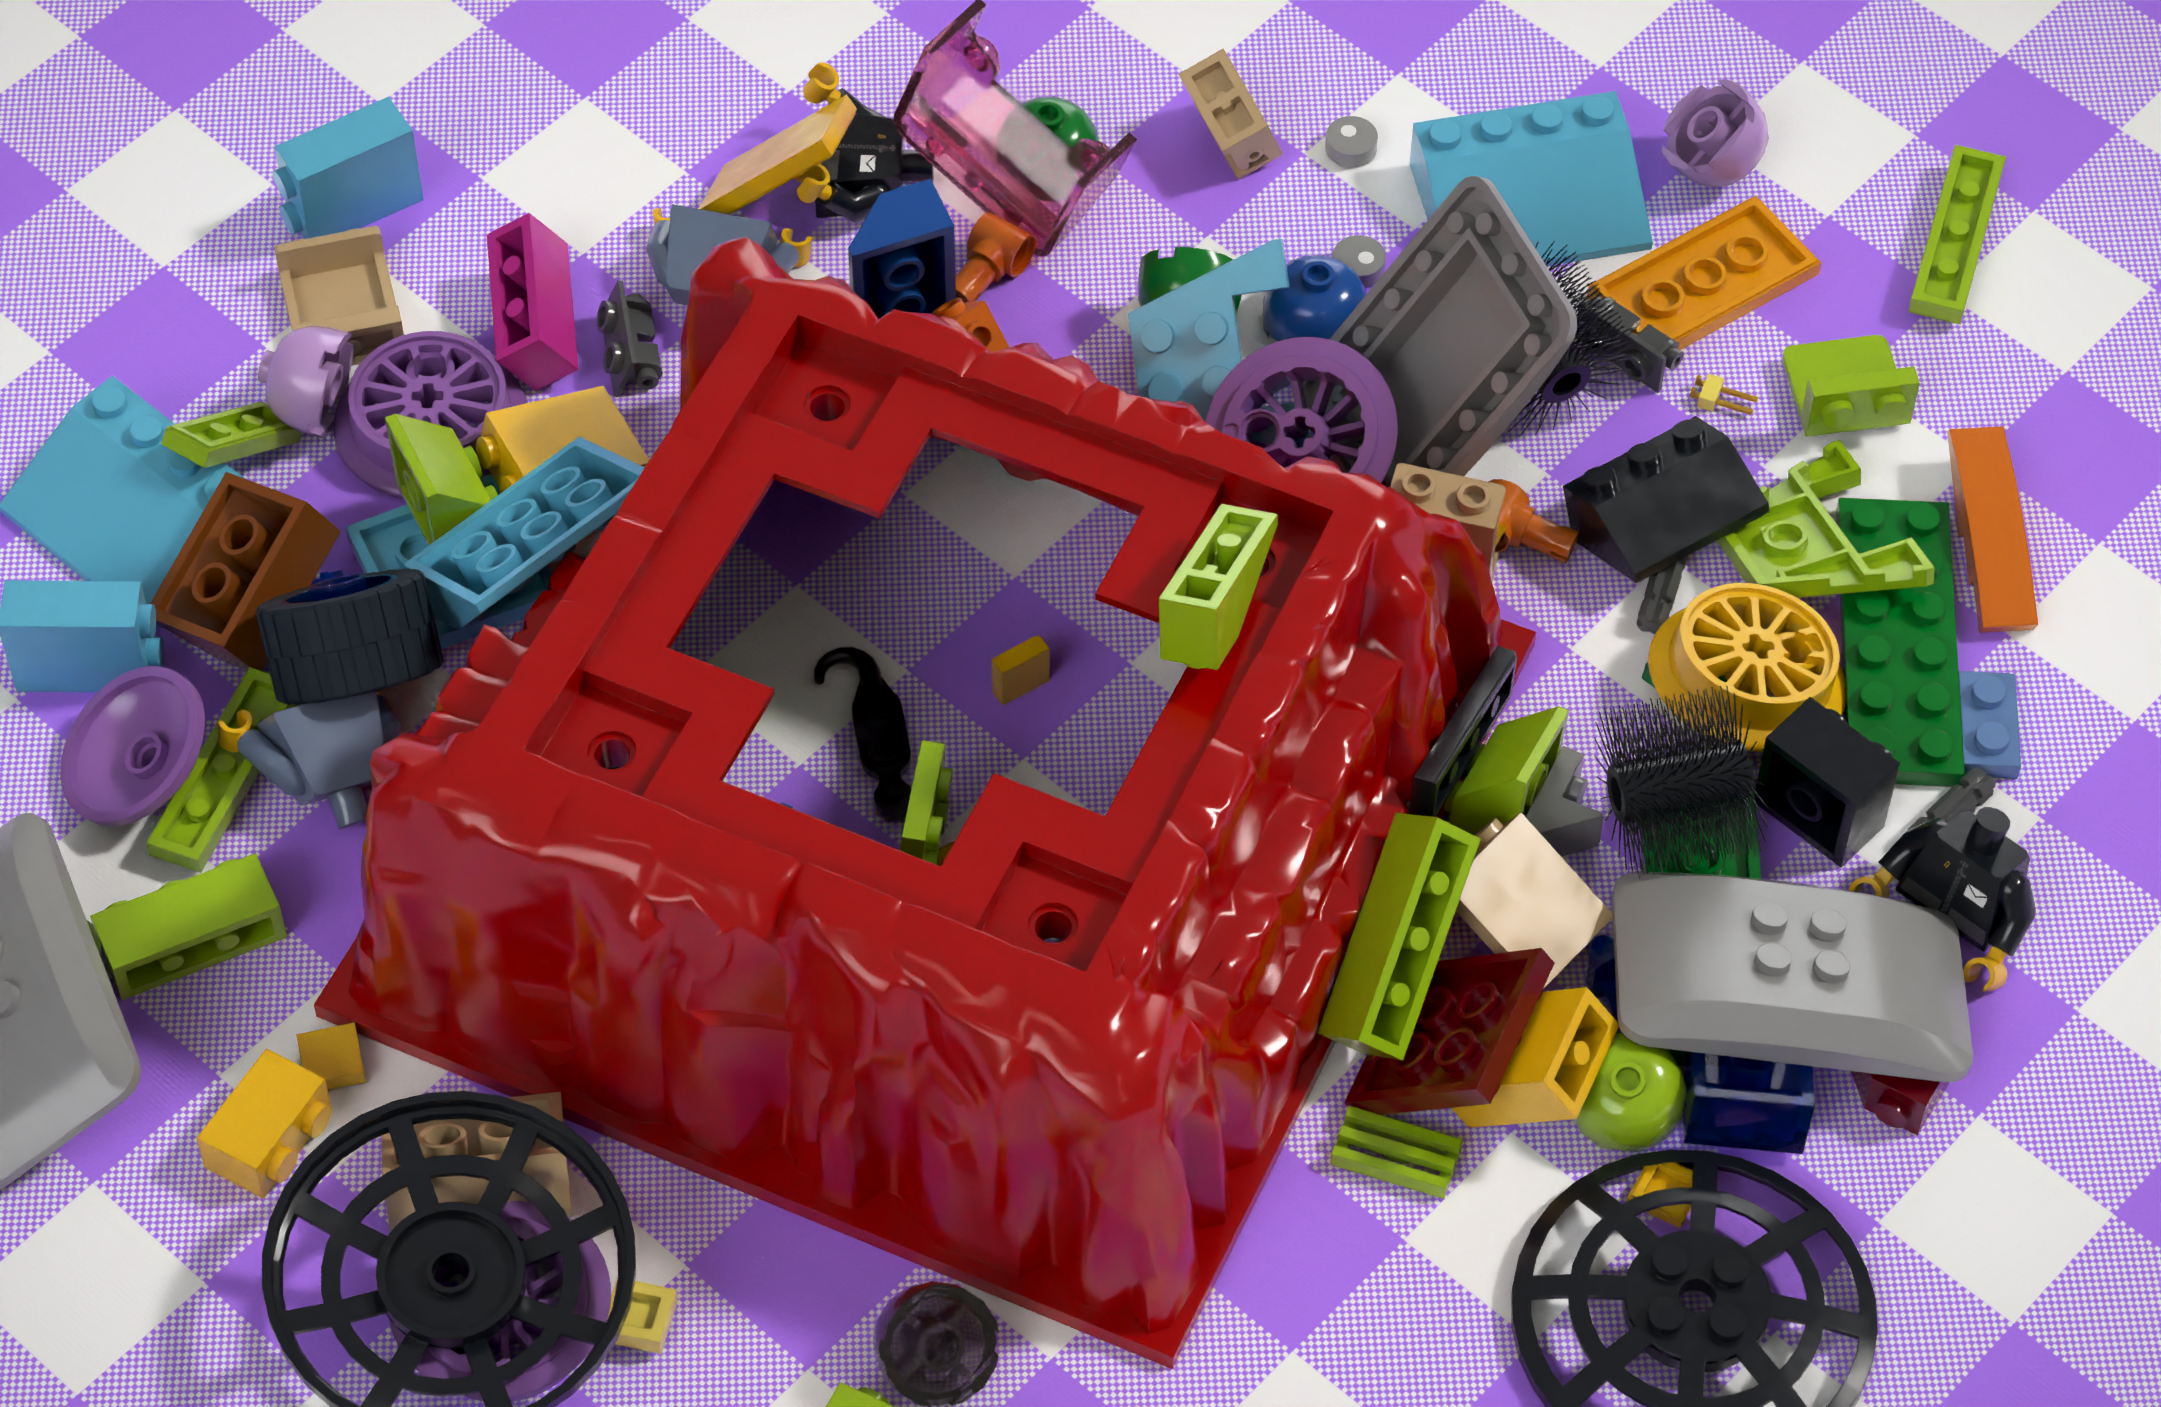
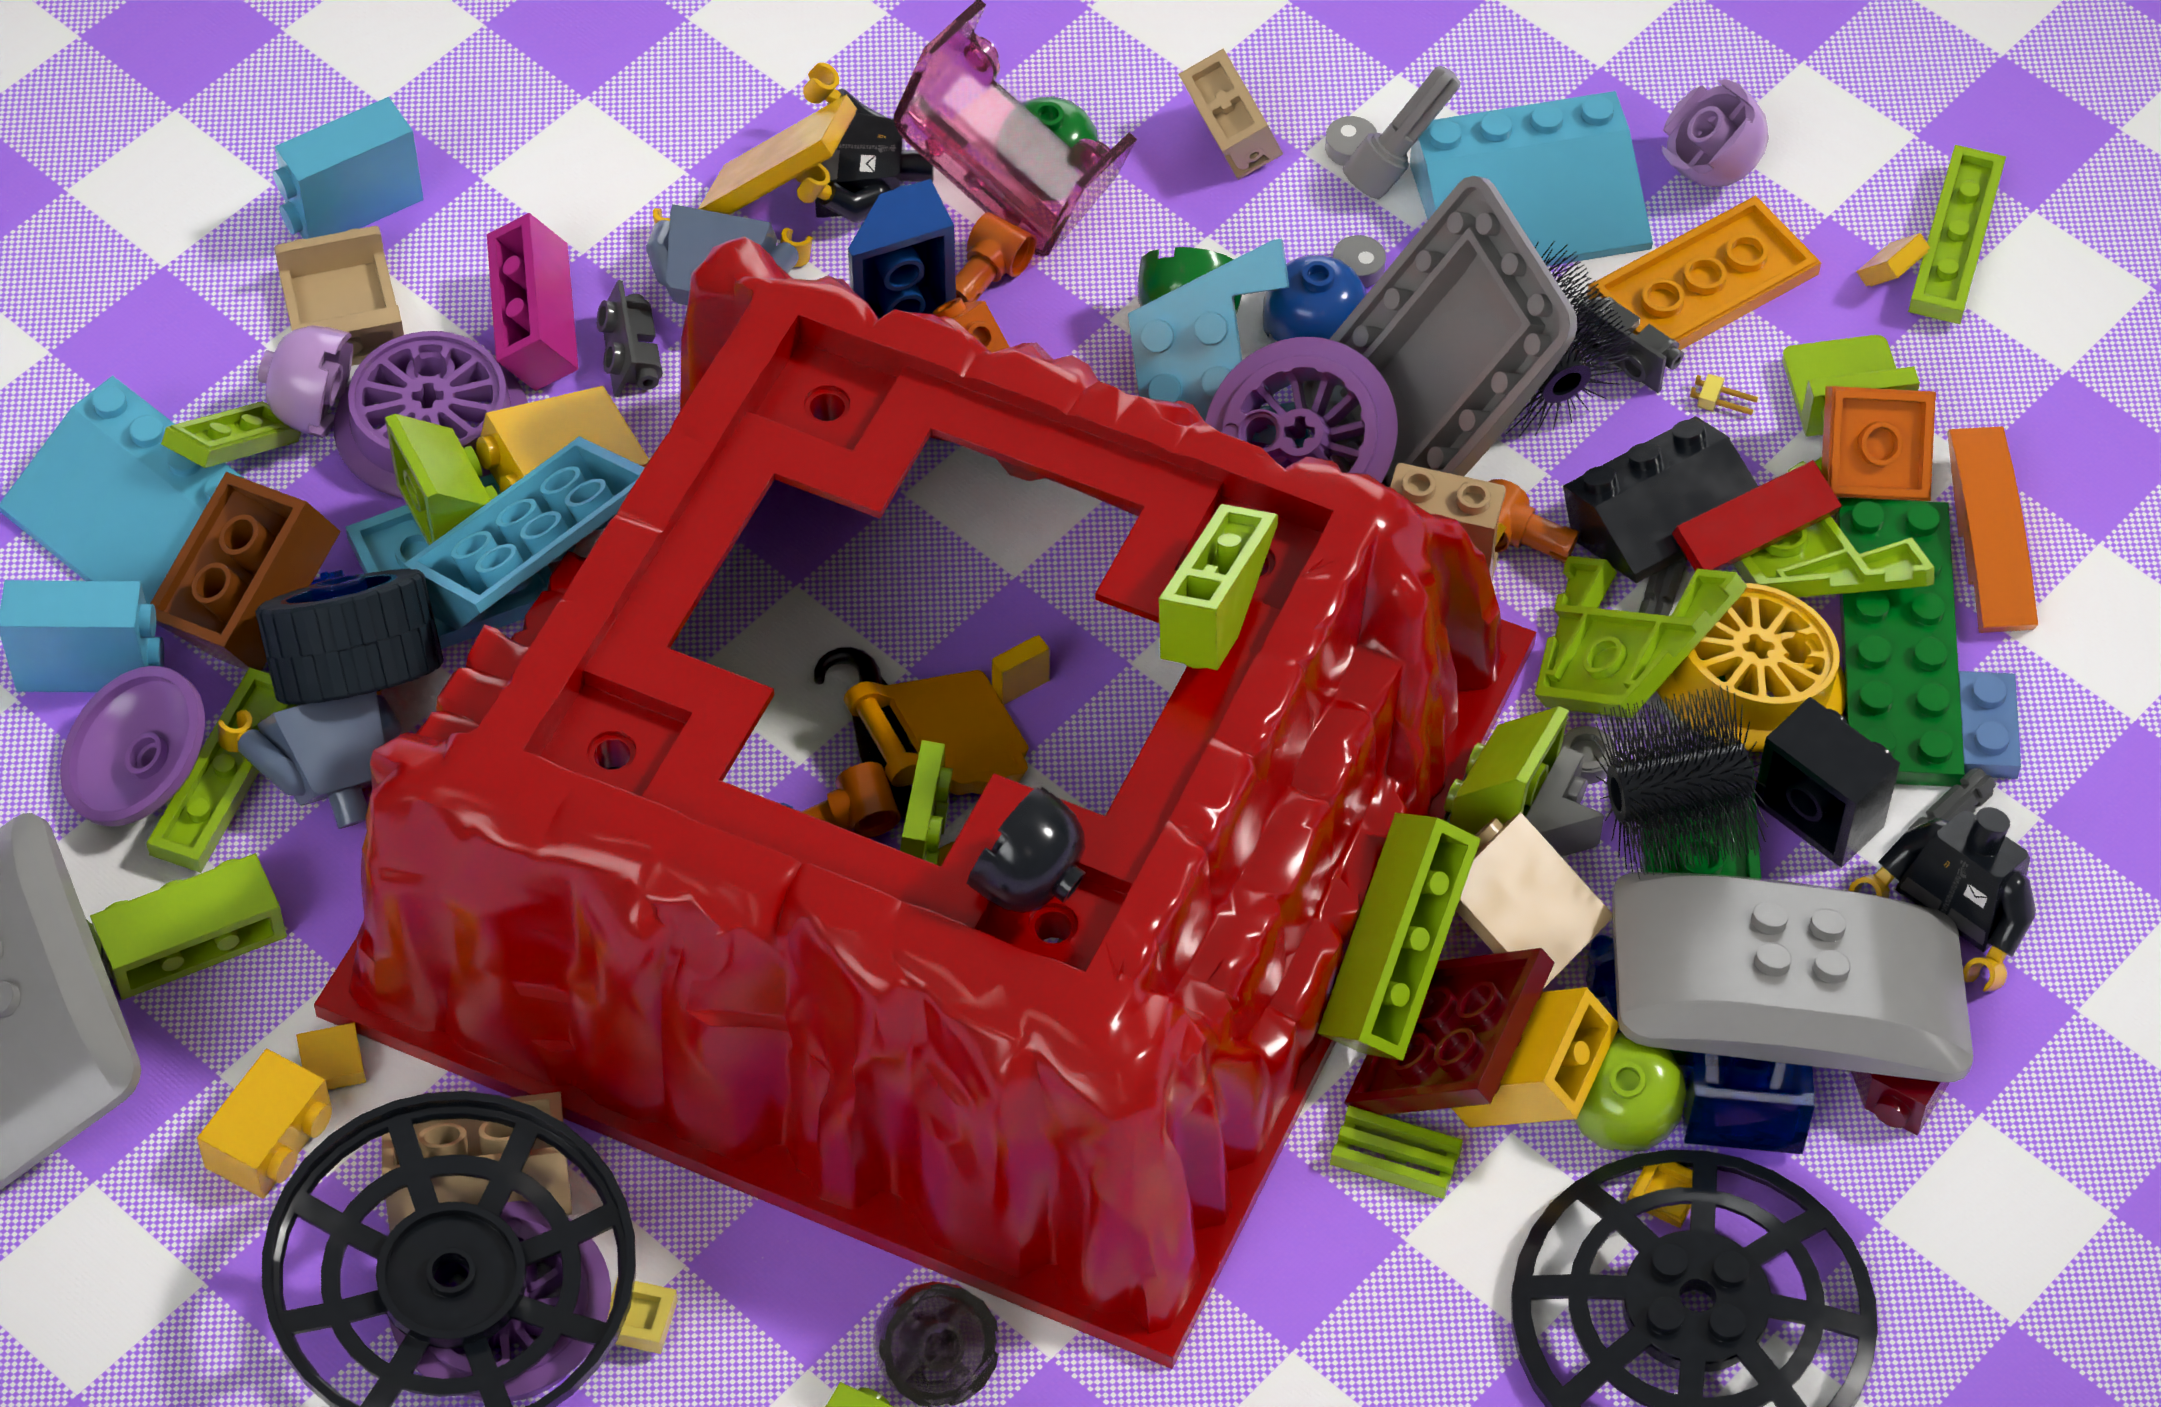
(860, 802): none -> orange pin
(947, 710): none -> light orange piece
(1032, 856): none -> black cylinder
(1383, 157): none -> light grey piece
(1464, 734): black tile -> none
(1582, 740): none -> light grey tile
(1623, 655): none -> lime wing
(1757, 519): none -> red tile
(1878, 442): none -> orange tile
(1893, 260): none -> yellow tile

